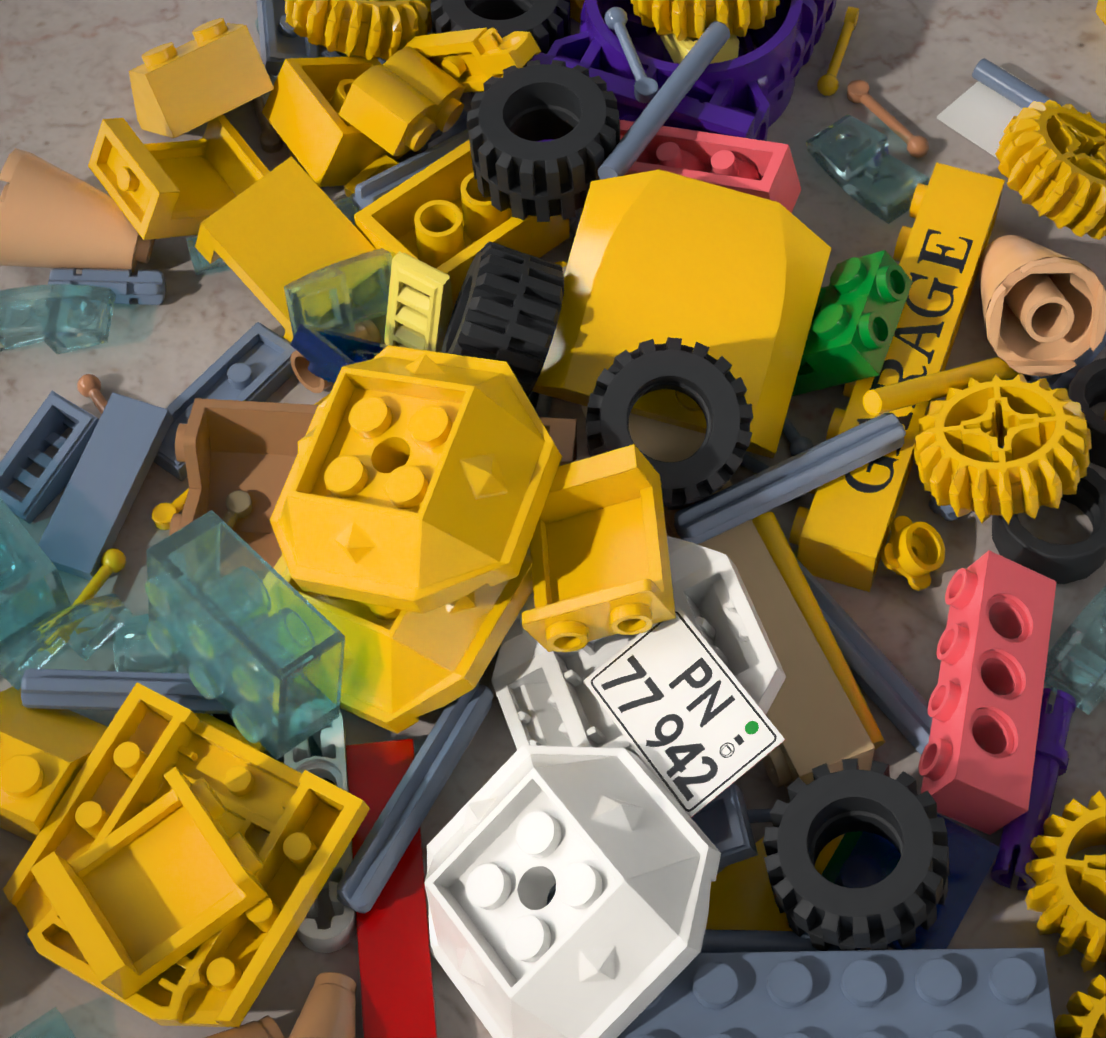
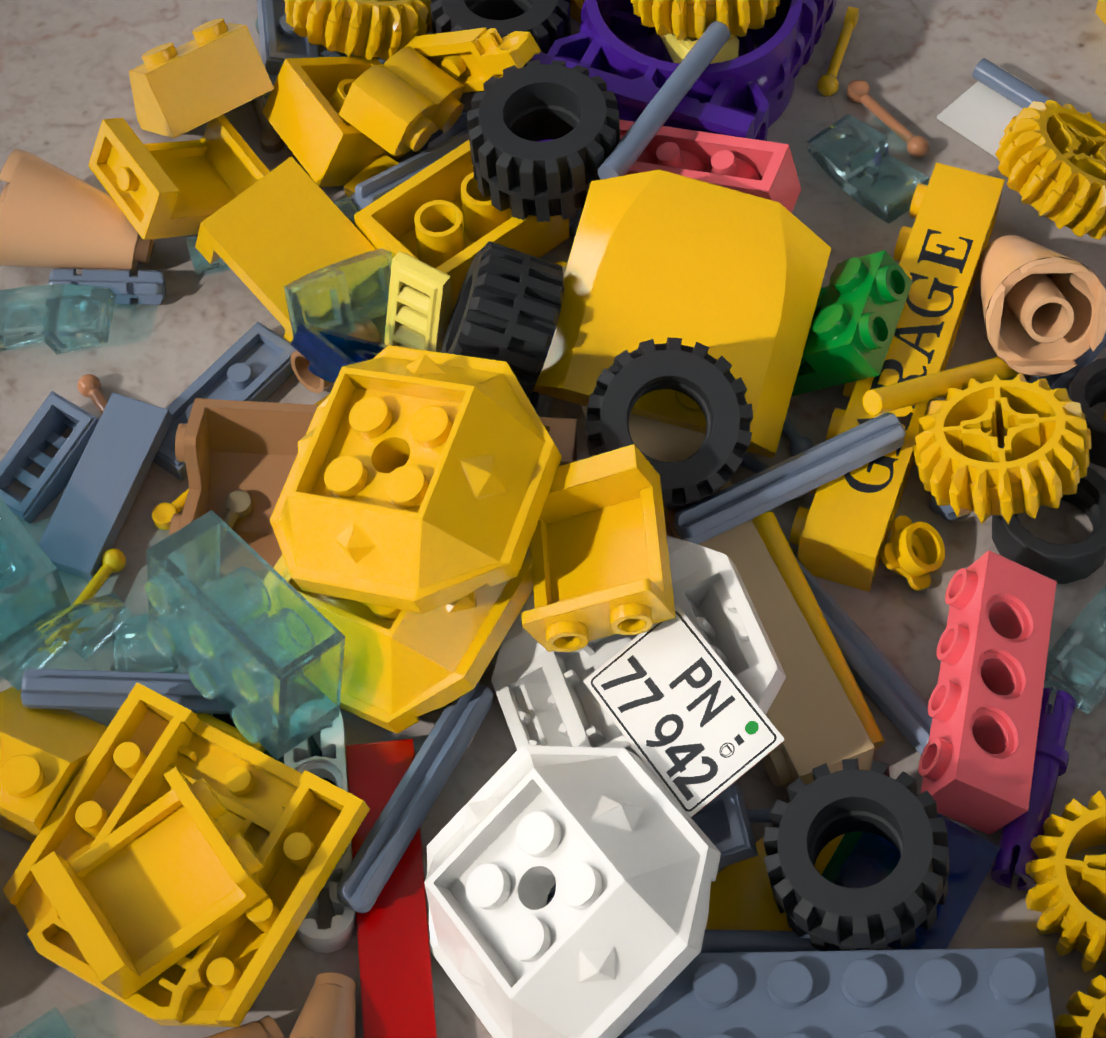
(645, 87): sand blue hinge -> none

